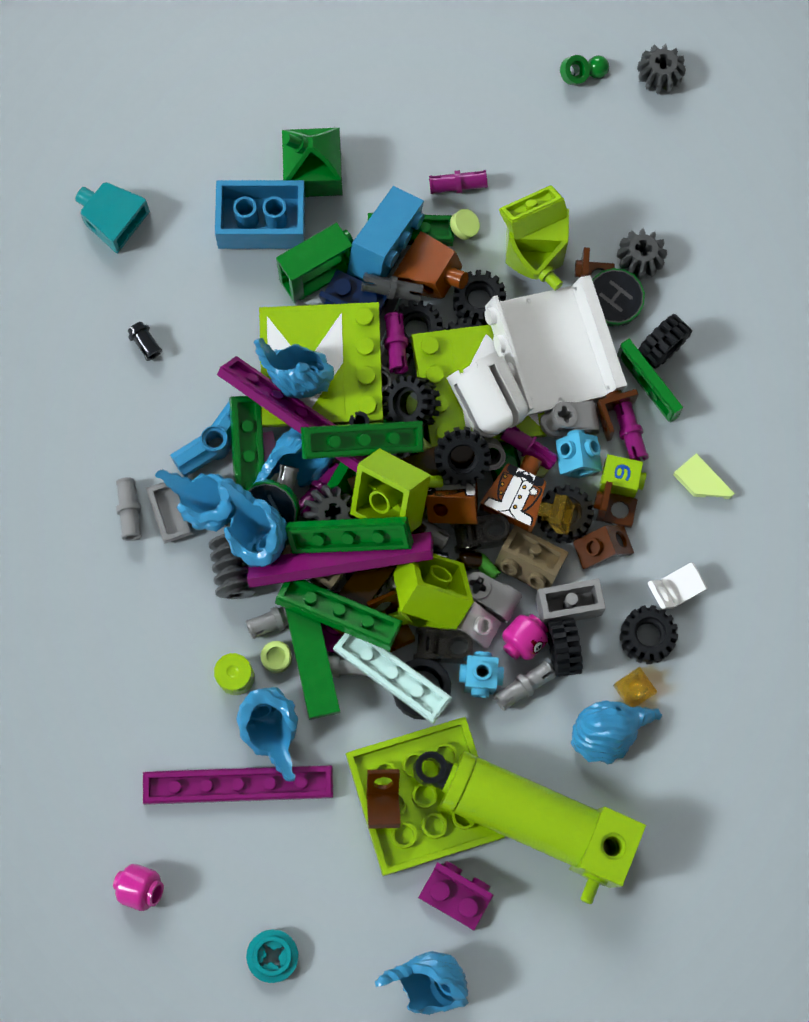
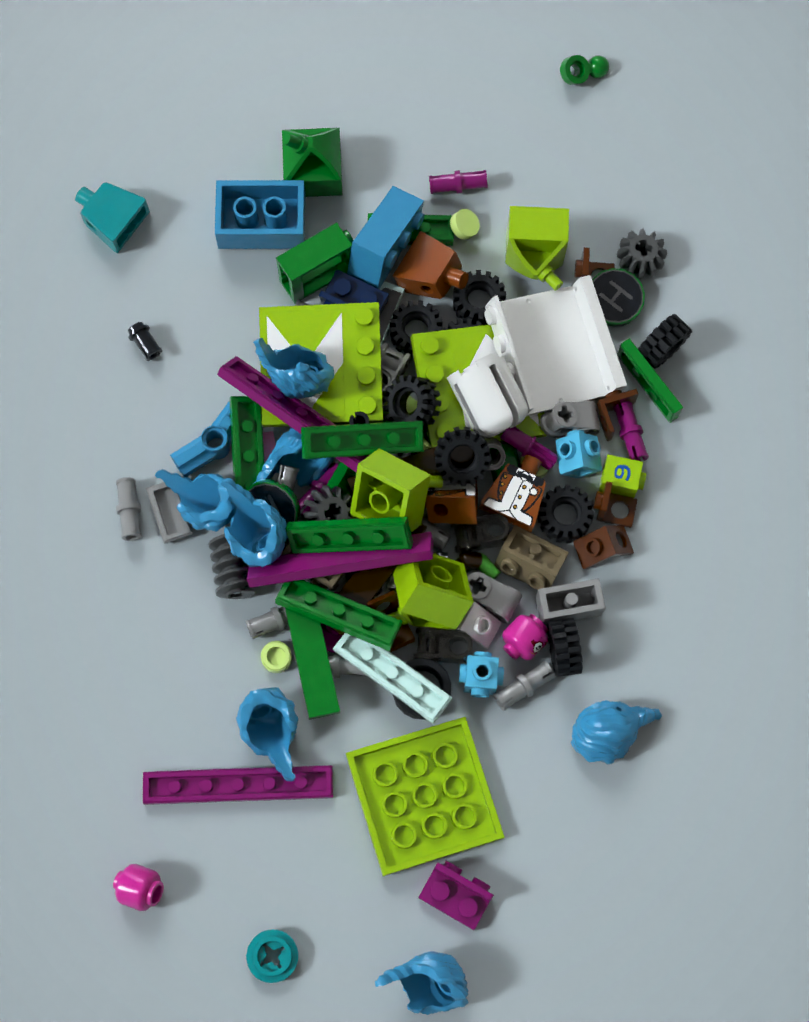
(234, 674): lime piece -> none
(383, 800): reddish brown bracket -> none
(392, 287): dark grey pin -> none
(396, 343): magenta pin -> none
(534, 212): lime slope -> none
(537, 818): lime piece -> none
(558, 514): clear yellow tile -> none
(635, 688): clear yellow tile -> none
(648, 616): black tyre -> none
(661, 68): dark grey gear -> none
(678, 587): white bracket -> none
(701, 479): yellowish green tile -> none

